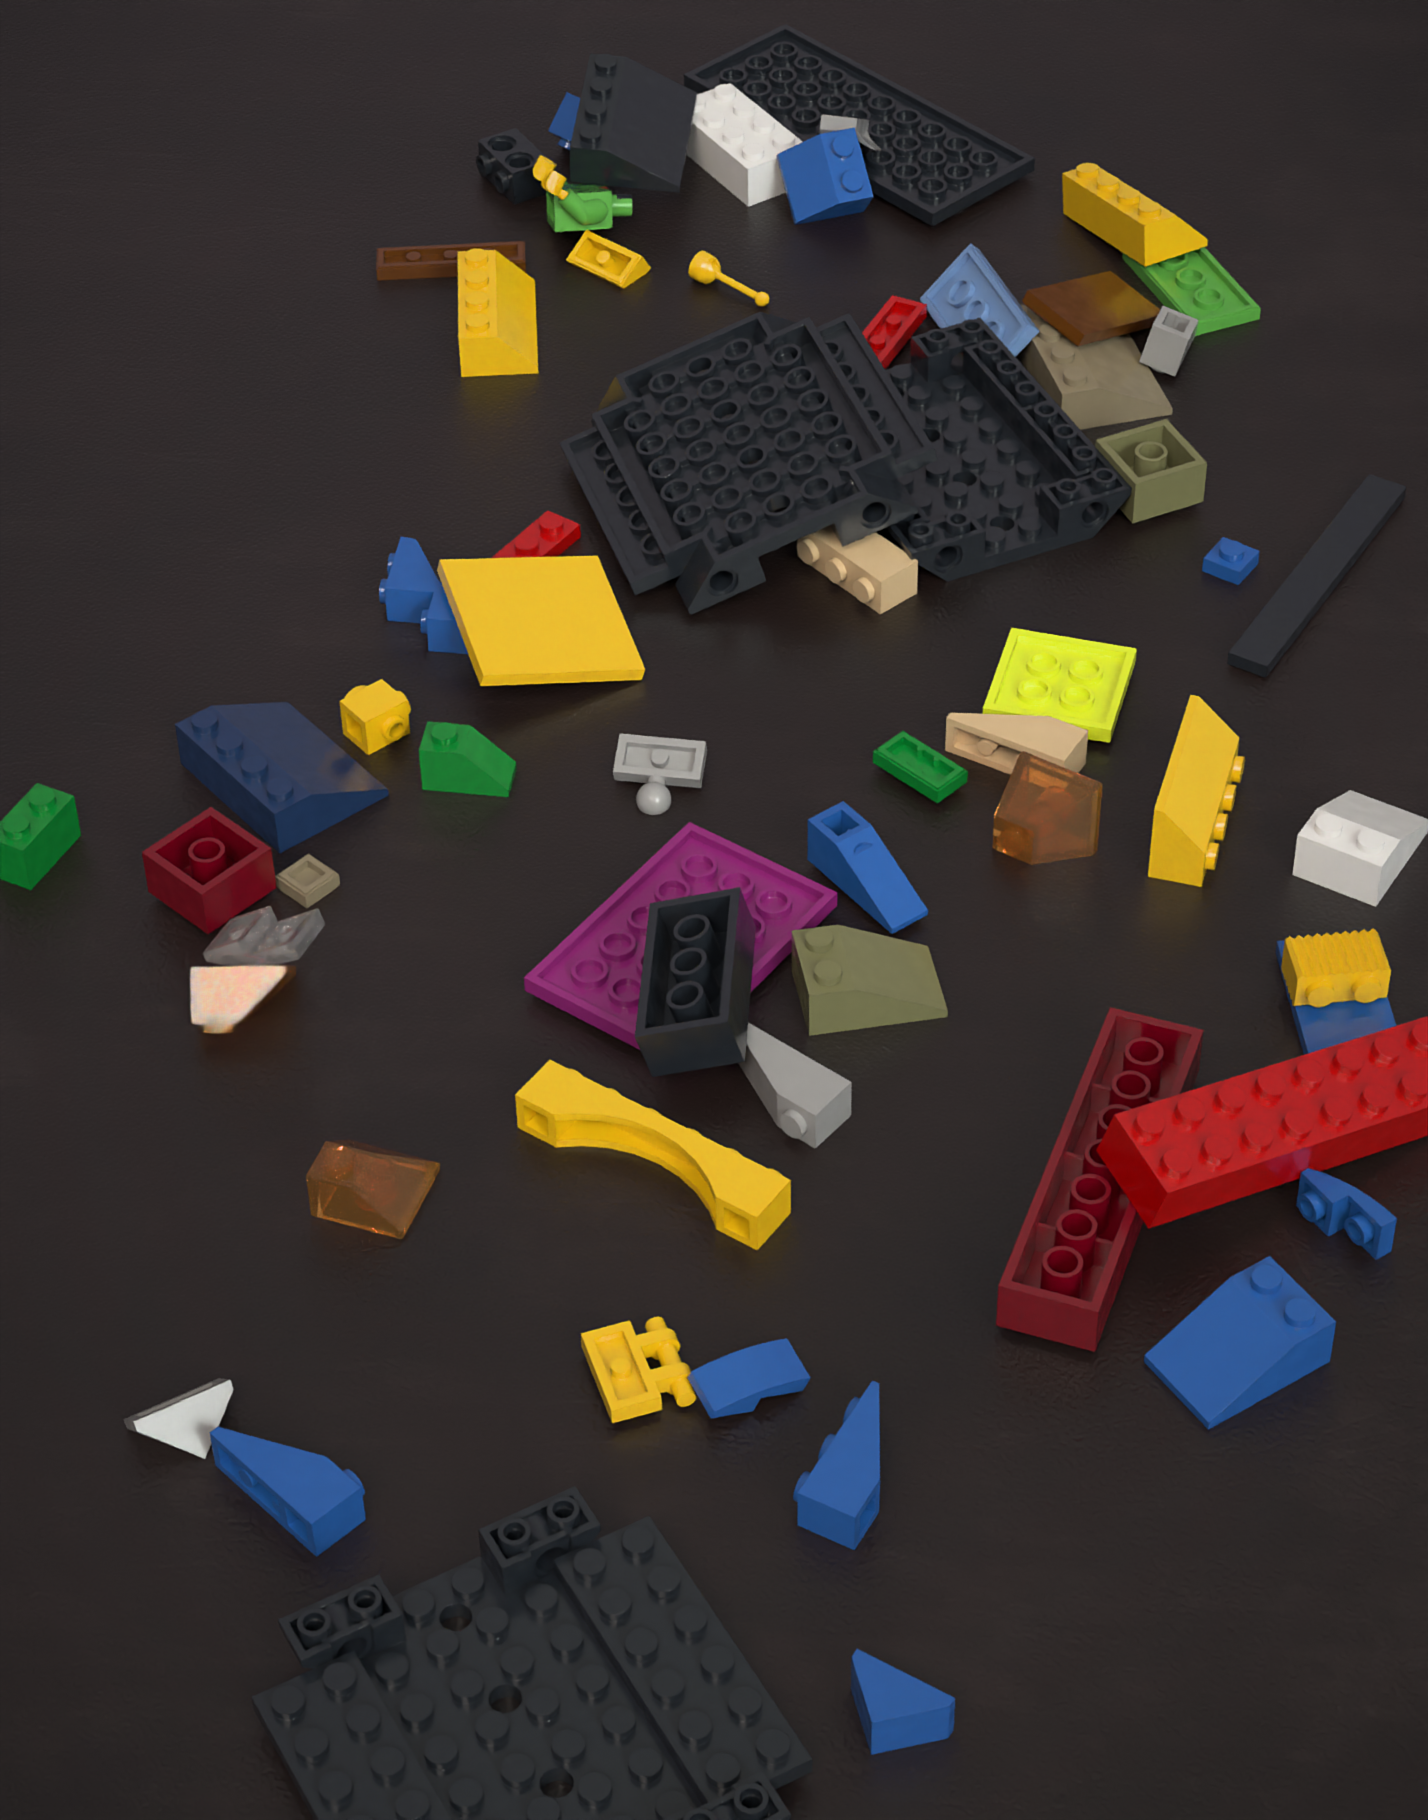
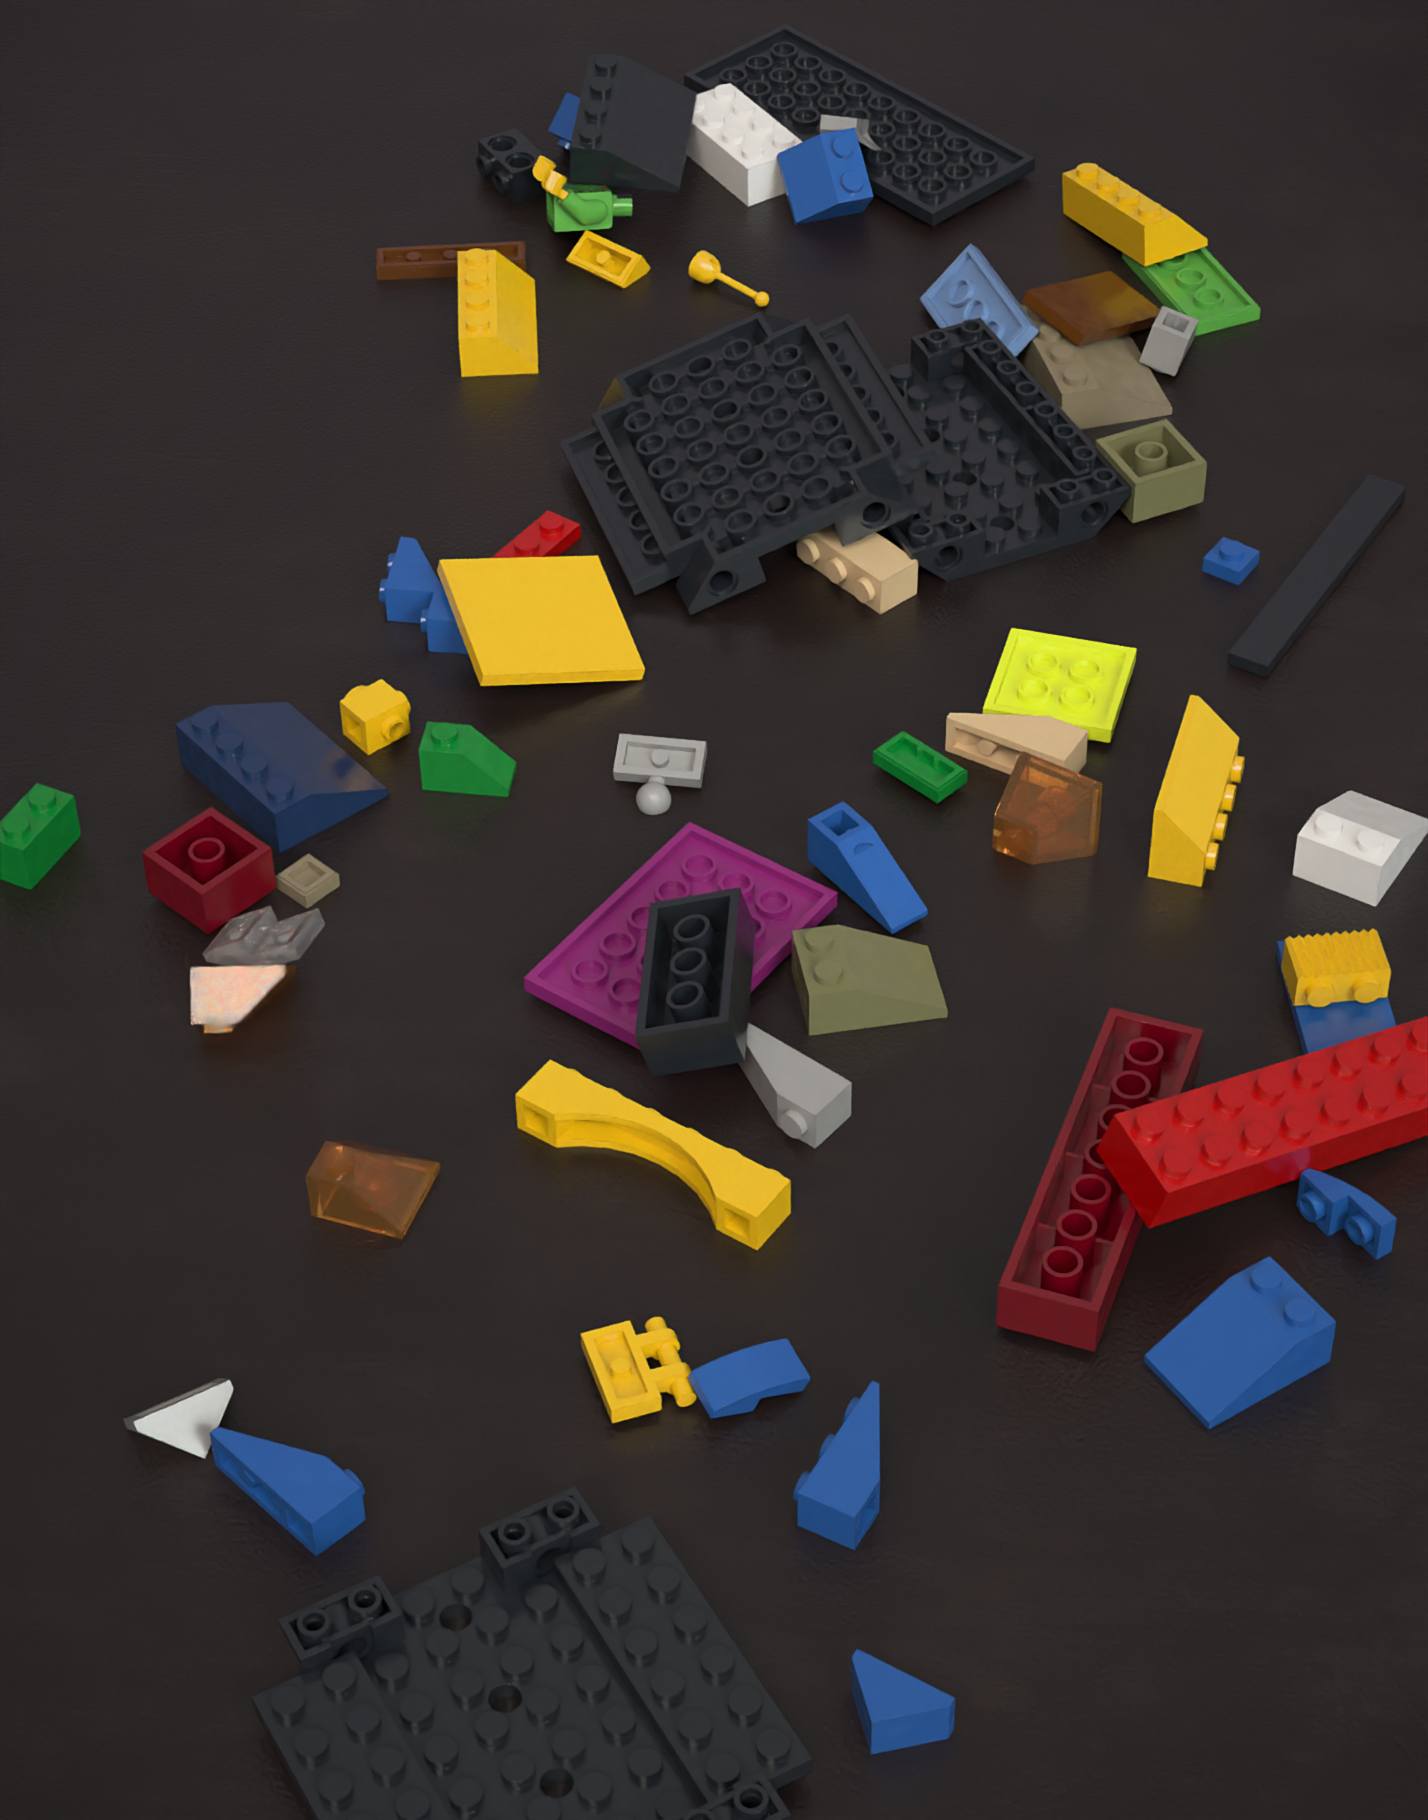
(894, 327): red plate -> none

